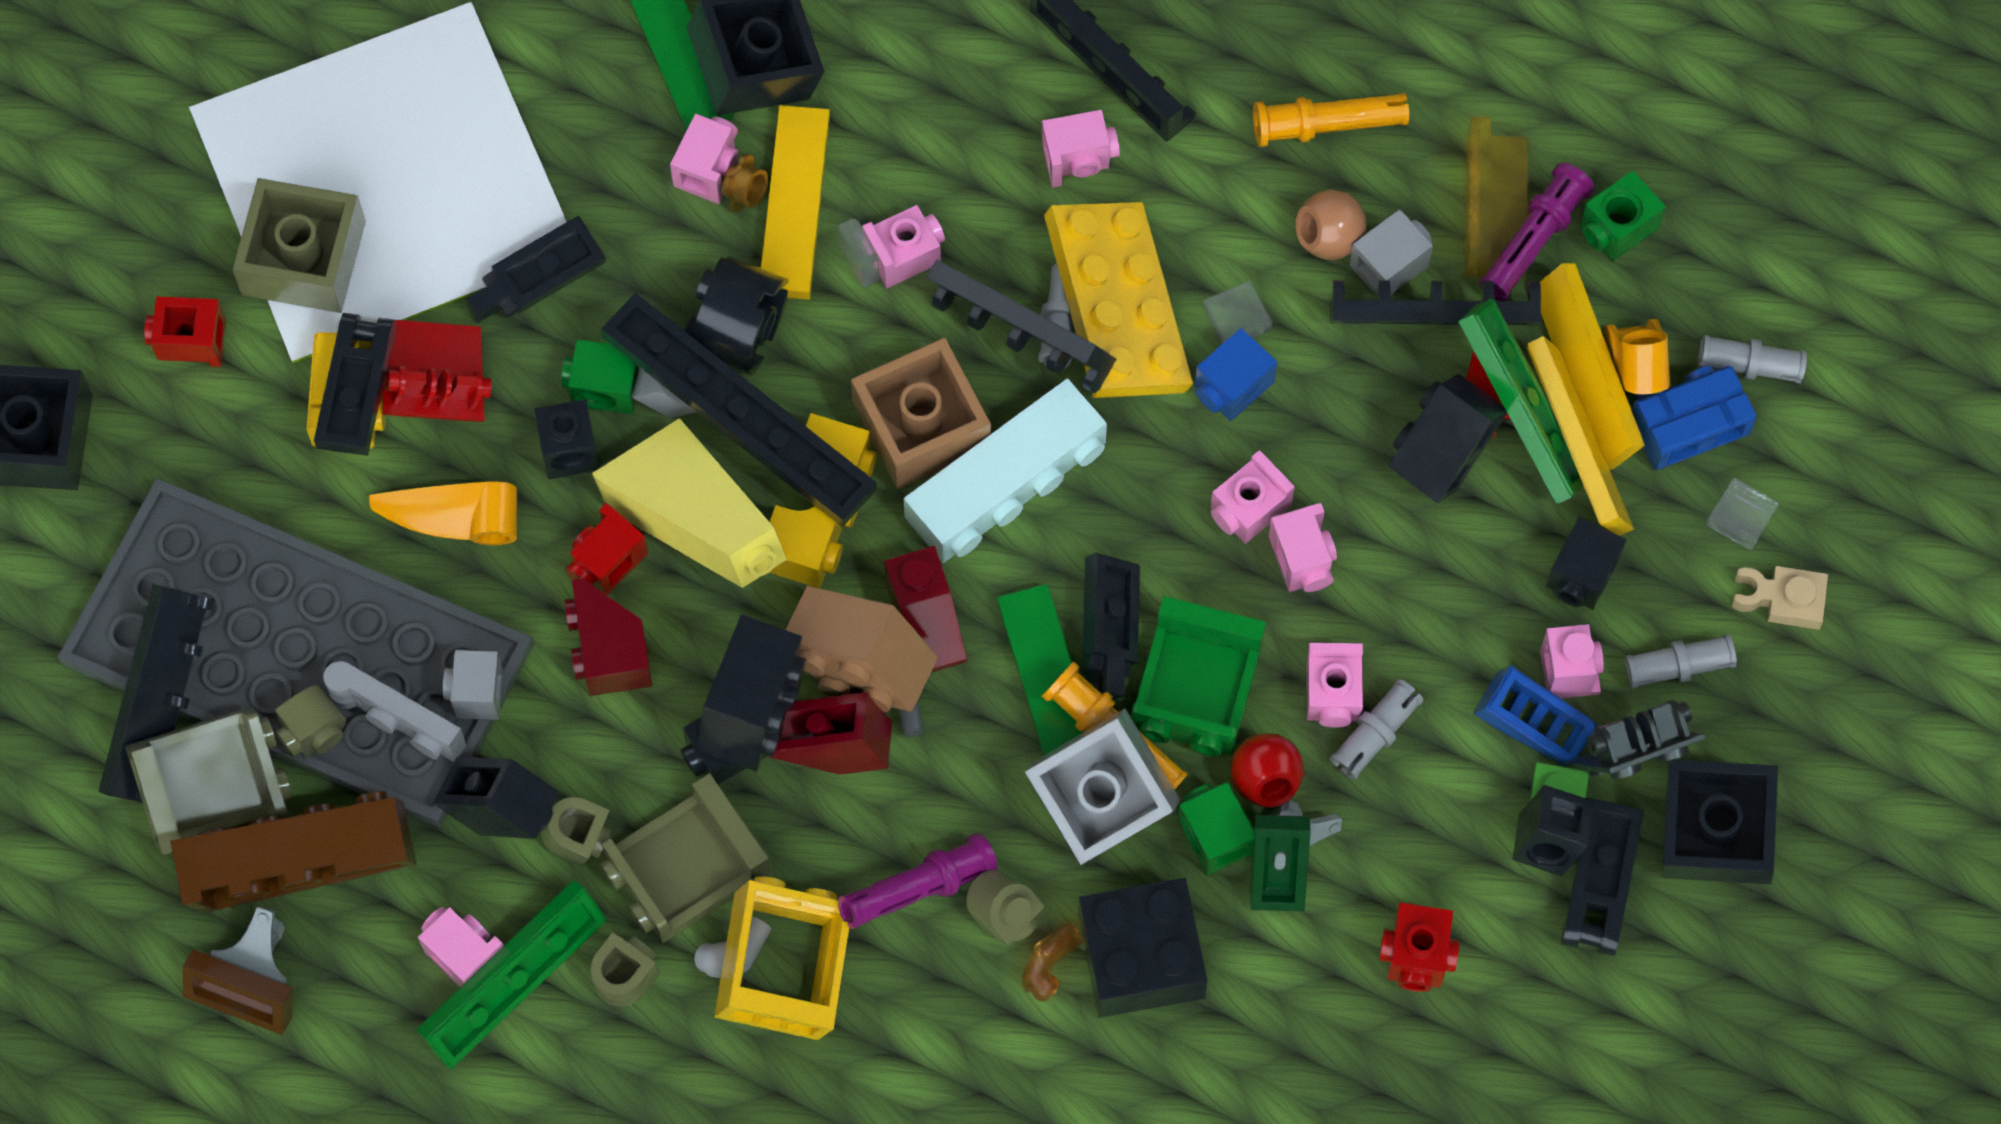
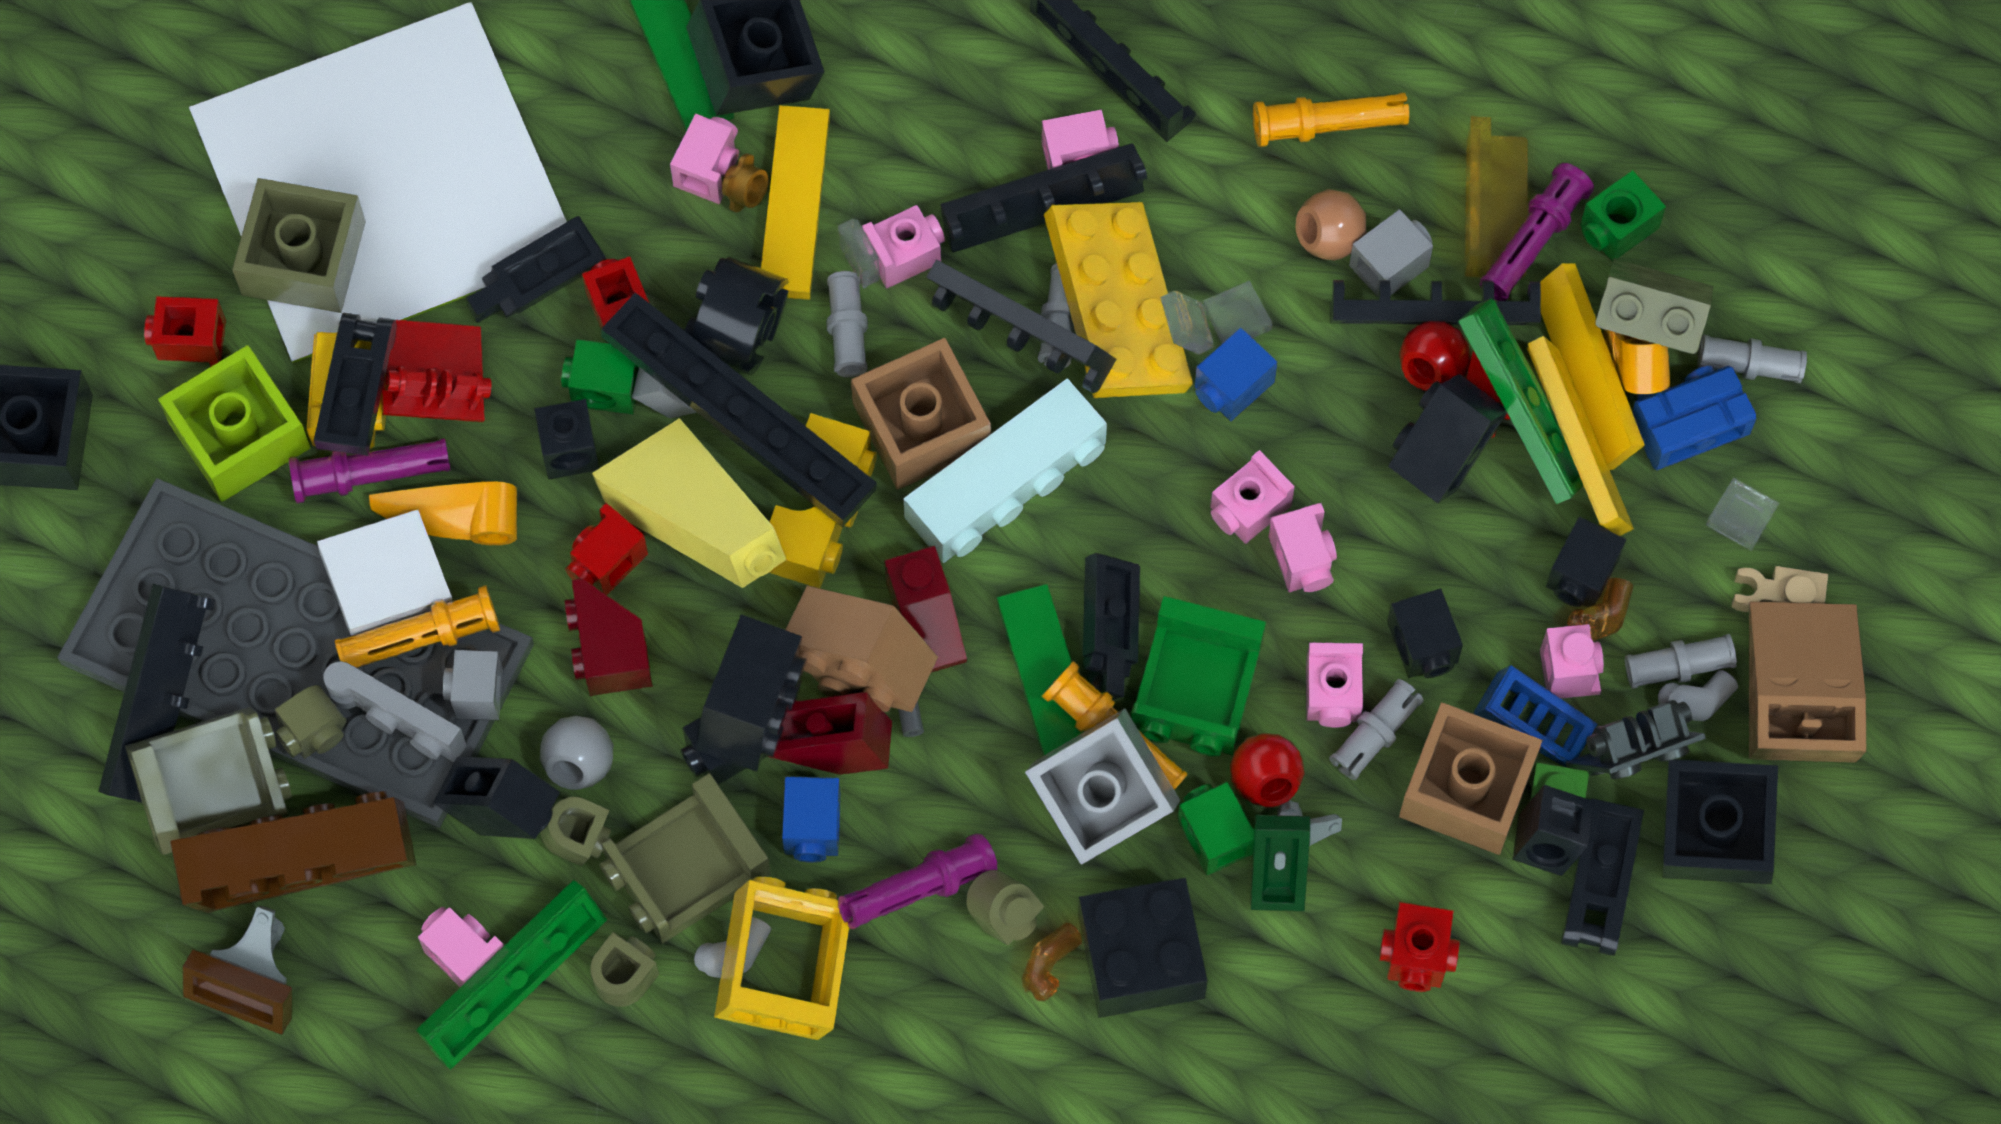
(234, 423): none -> lime brick
(342, 472): none -> magenta pin
(384, 572): none -> white tile
(443, 623): none -> light orange pin
(576, 752): none -> light grey piece
(611, 281): none -> red brick
(811, 818): none -> blue brick
(847, 324): none -> light grey pin
(1026, 200): none -> black hinge
(1187, 322): none -> clear tile
(1425, 634): none -> black brick
(1433, 353): none -> red piece
(1470, 778): none -> medium nougat brick
(1609, 615): none -> clear orange arm
(1655, 306): none -> olive panel
(1701, 701): none -> light grey arm
(1805, 683): none -> medium nougat slope

